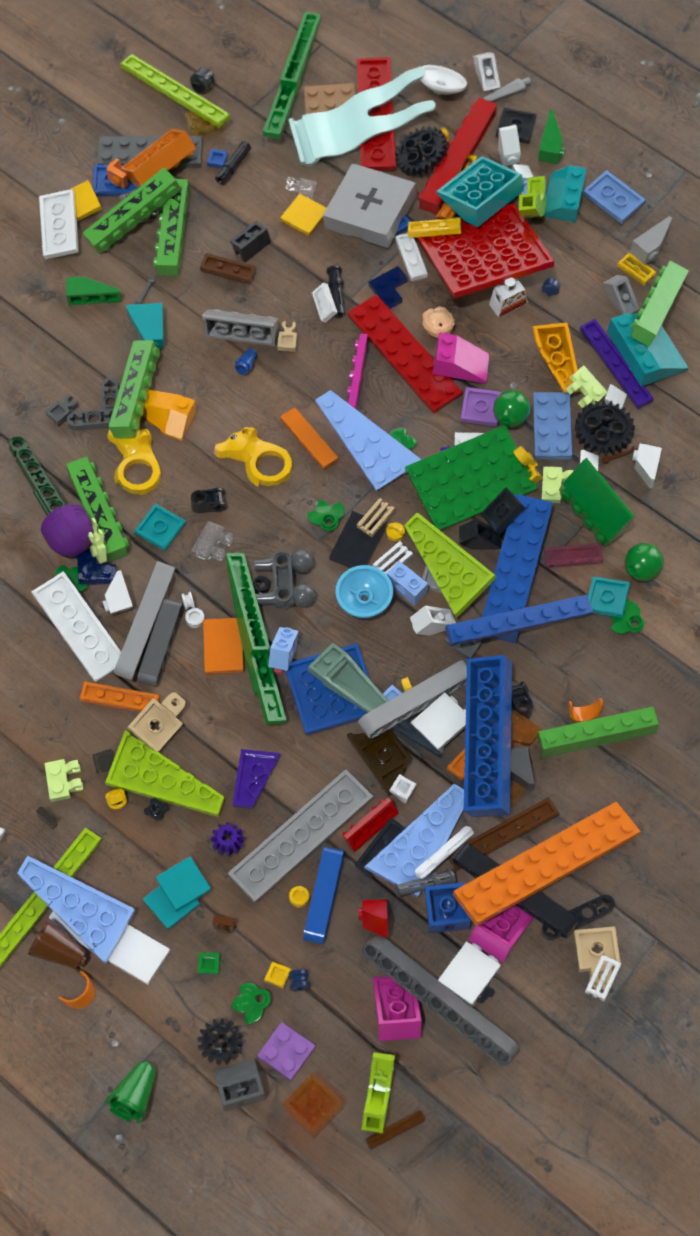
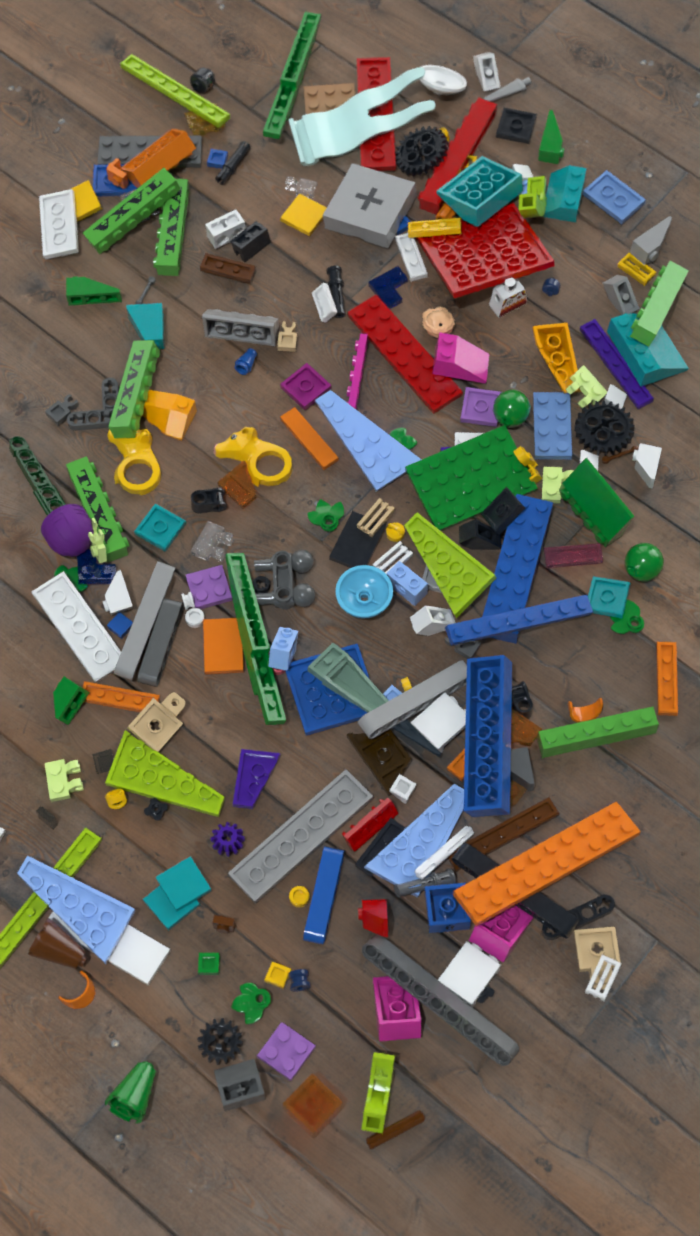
(68, 699): none -> green slope
(120, 625): none -> blue tile
(209, 587): none -> medium lavender plate
(225, 228): none -> white brick
(239, 485): none -> clear orange wing
(305, 386): none -> magenta plate
(509, 145): white slope -> none
(667, 678): none -> orange tile

